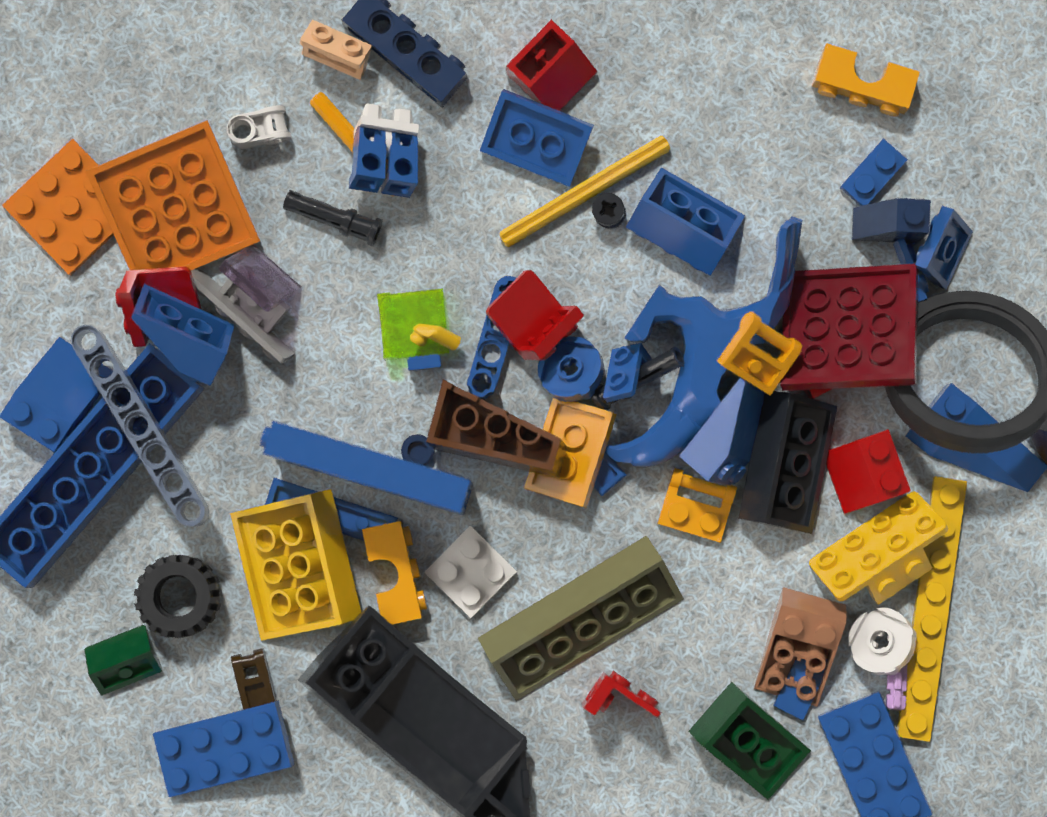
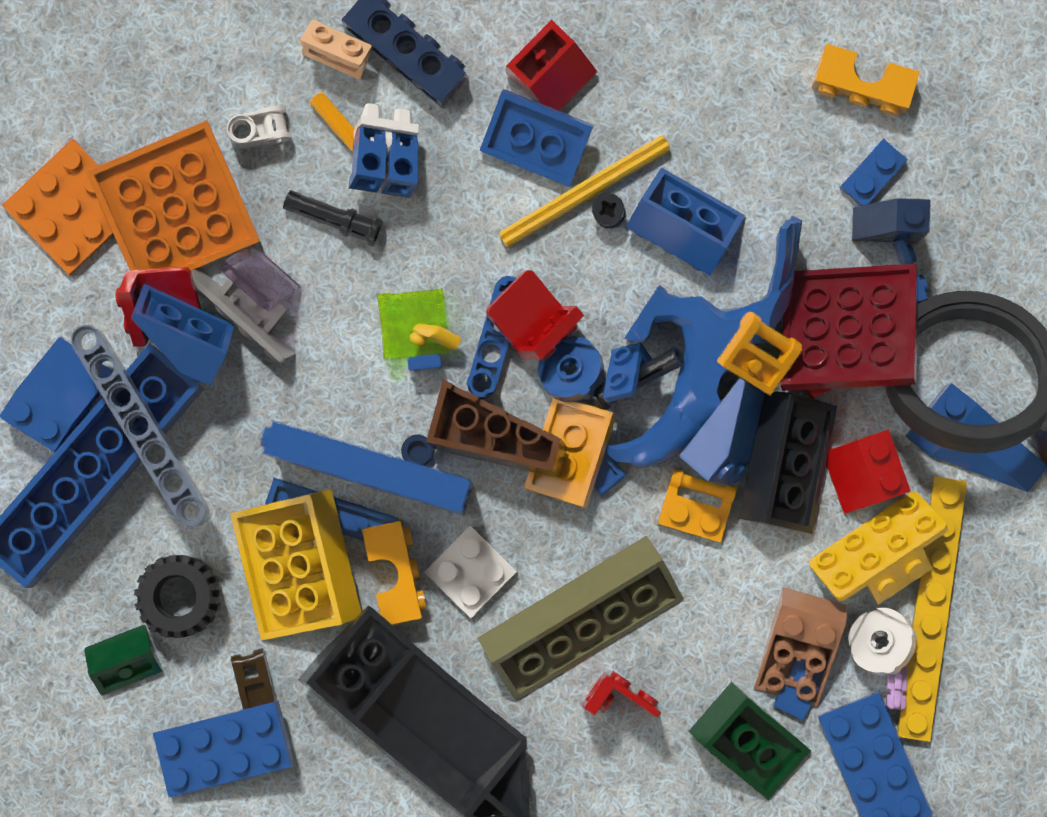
(943, 247): blue plate -> none

